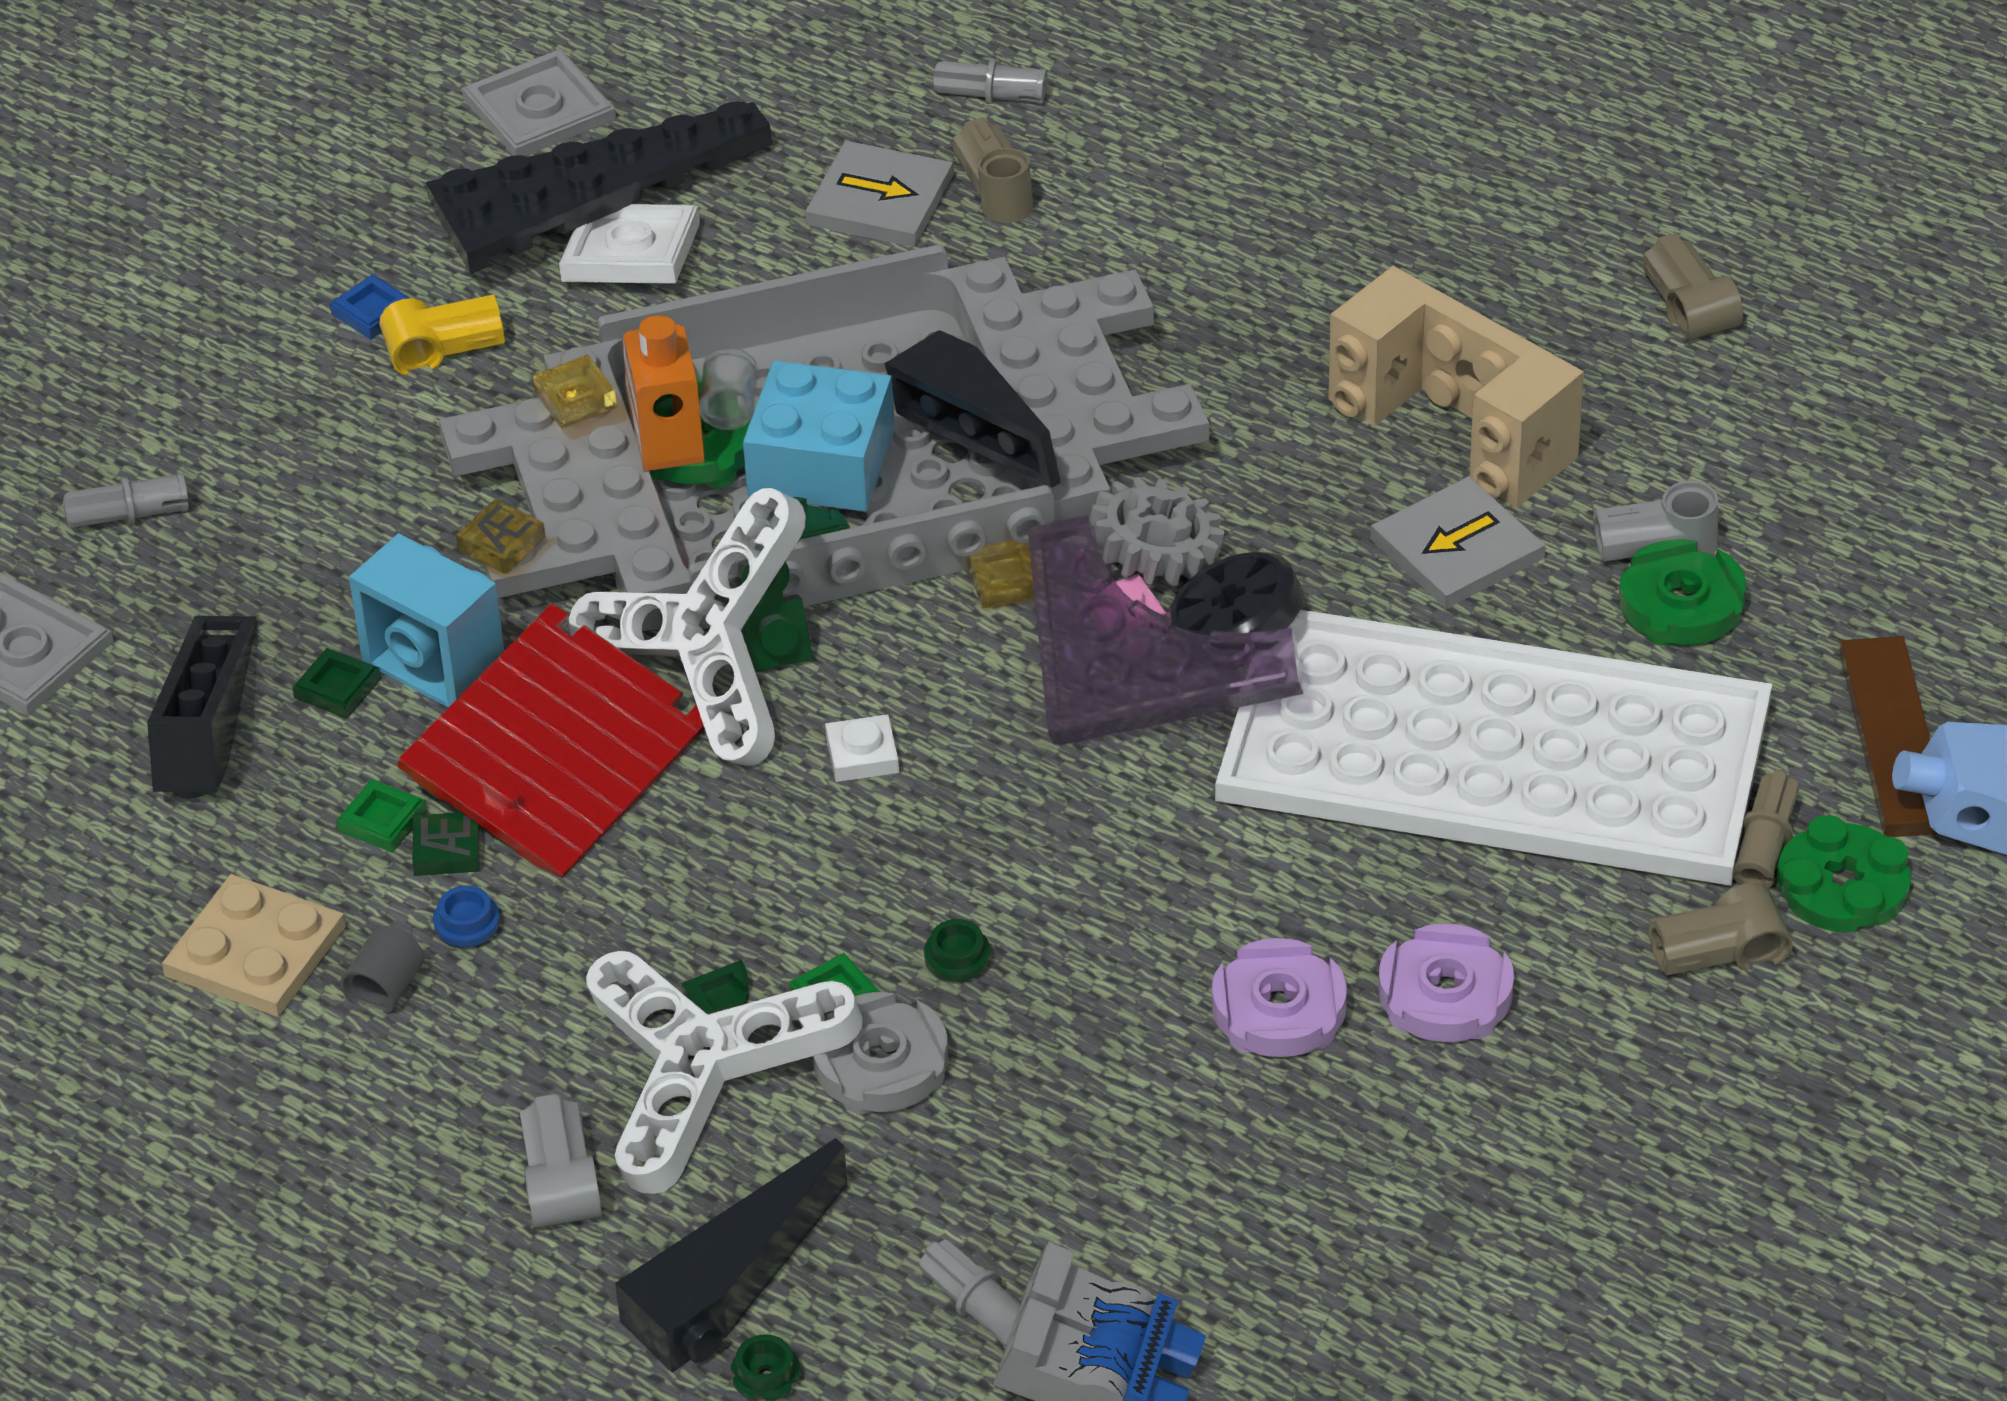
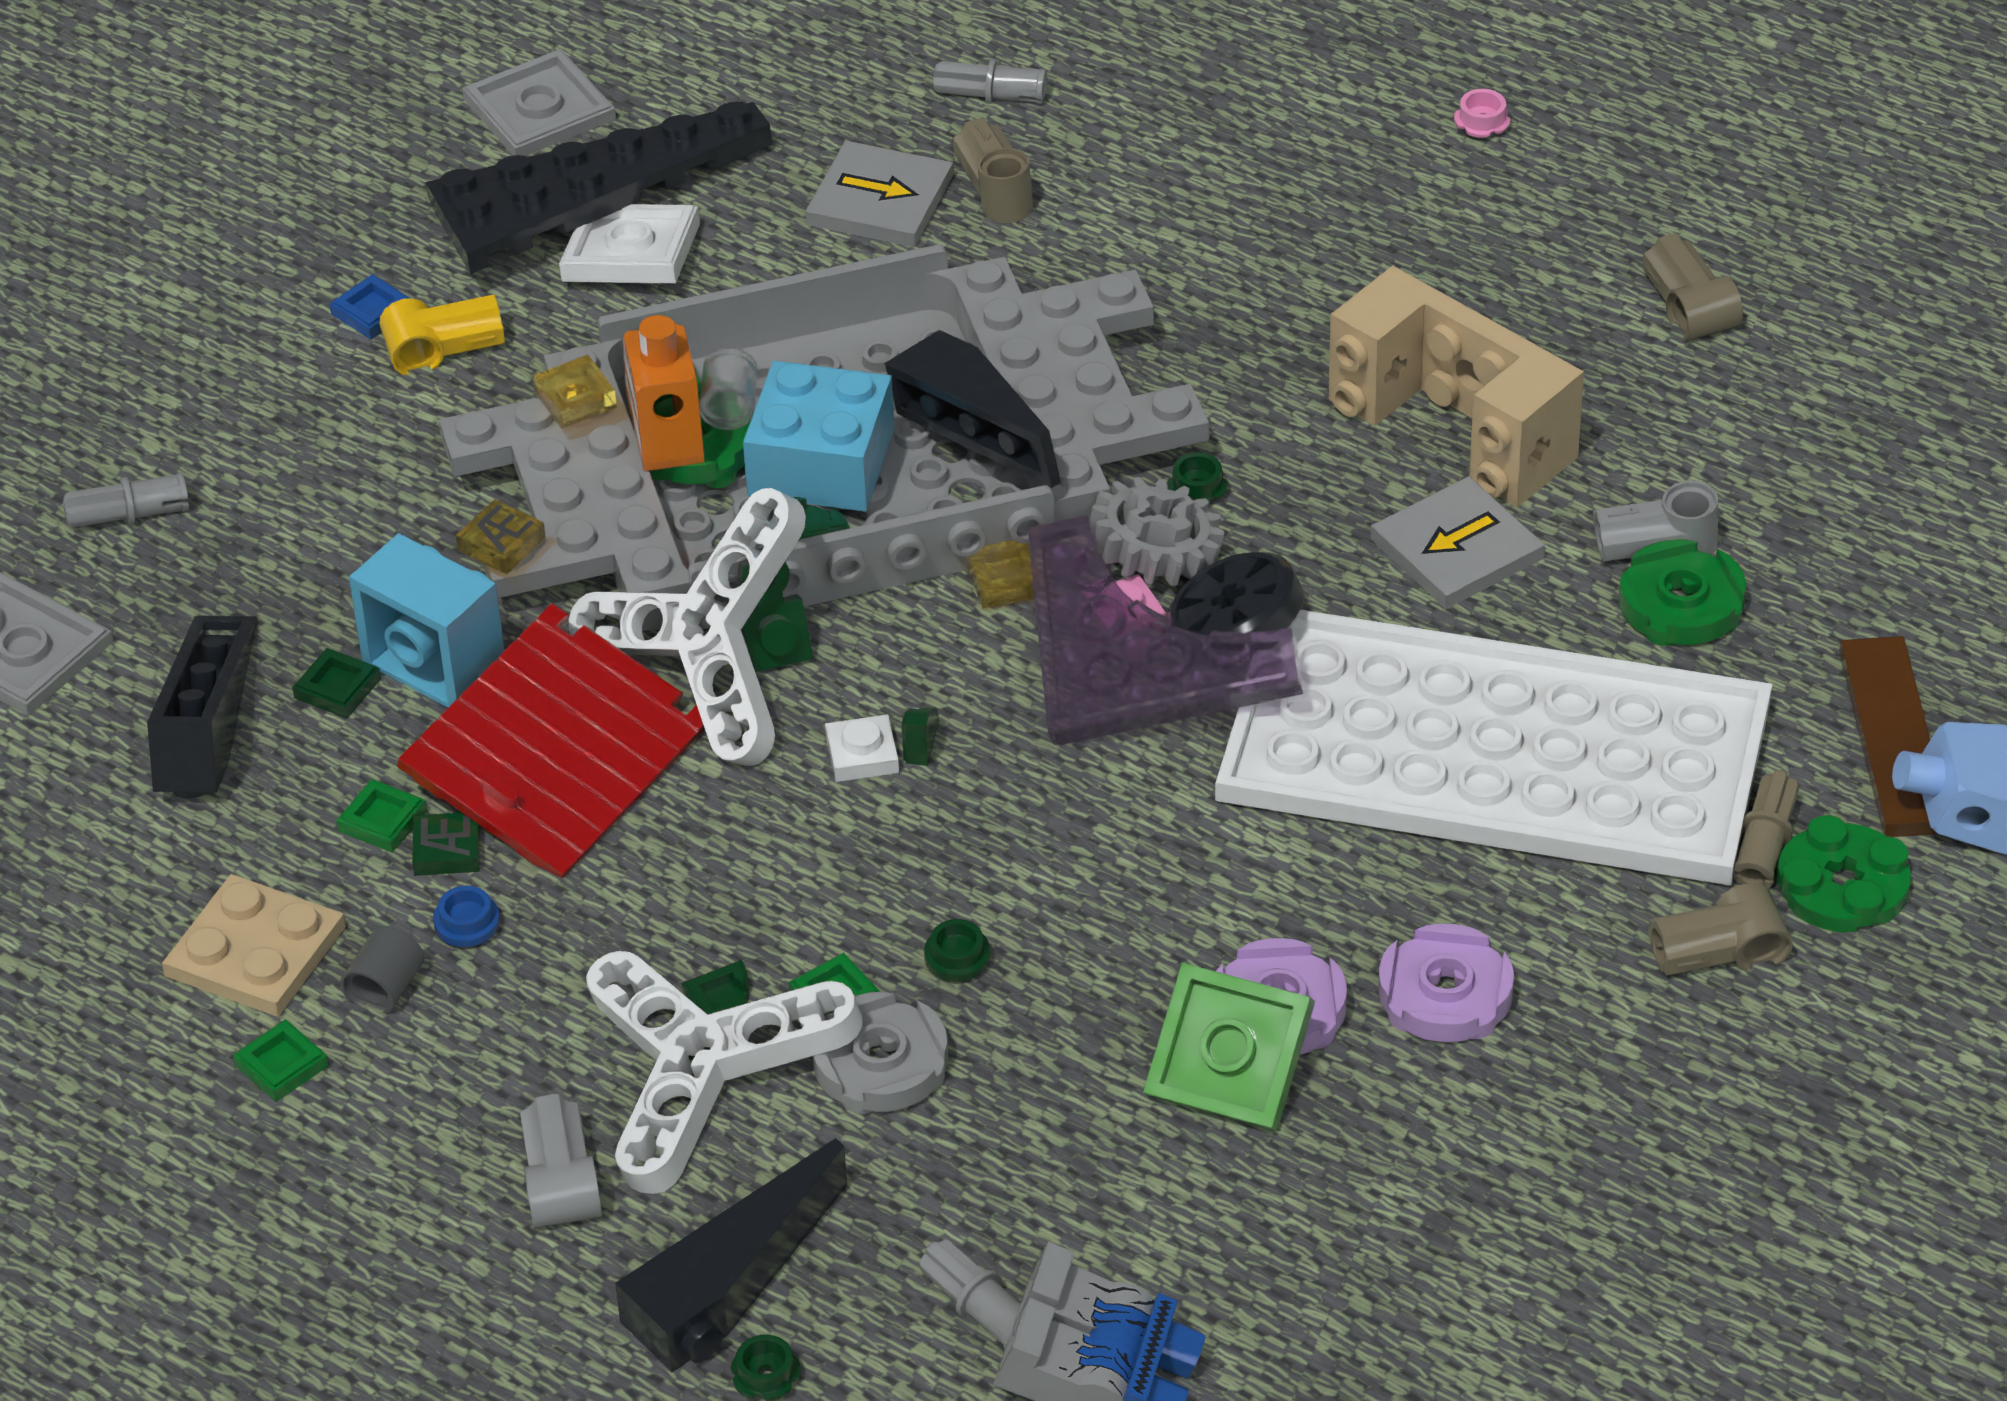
(280, 1060): none -> green tile
(918, 734): none -> dark green tile
(1199, 473): none -> dark green plate
(1229, 1046): none -> bright green plate
(1482, 113): none -> bright pink plate

